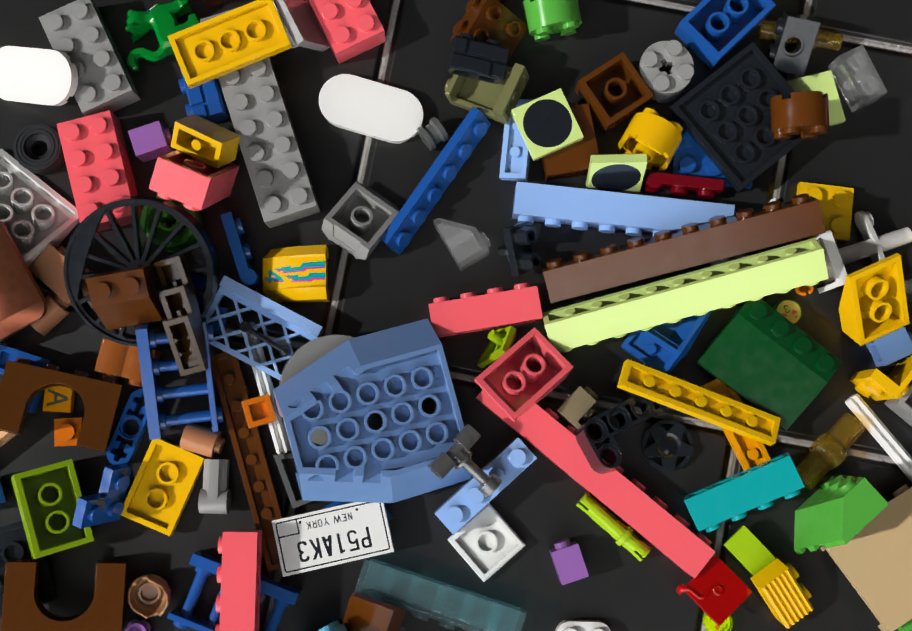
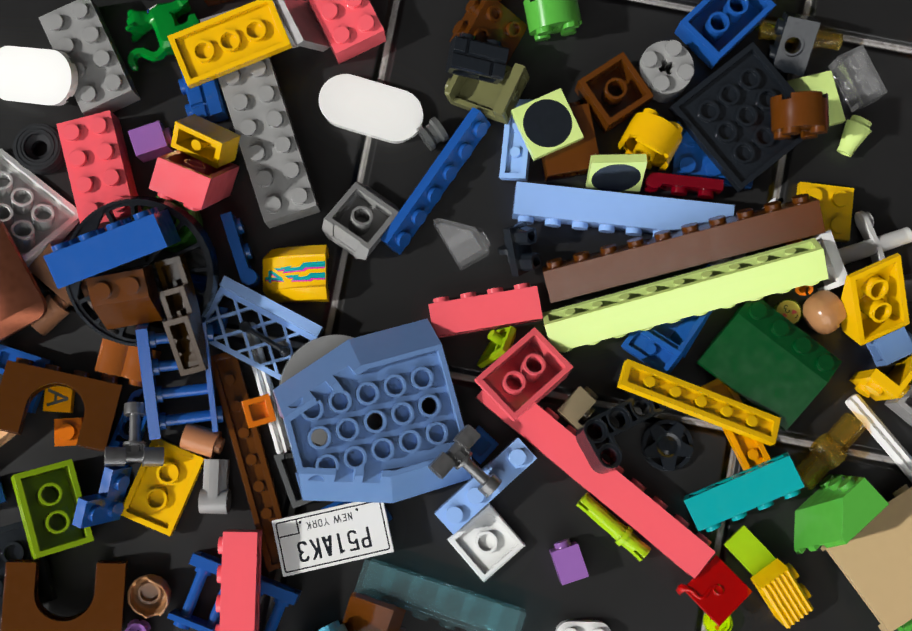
(104, 250): none -> blue brick
(134, 449): none -> flat silver bar
(483, 446): none -> blue tile
(823, 312): none -> medium nougat hair
(853, 135): none -> yellowish green cone

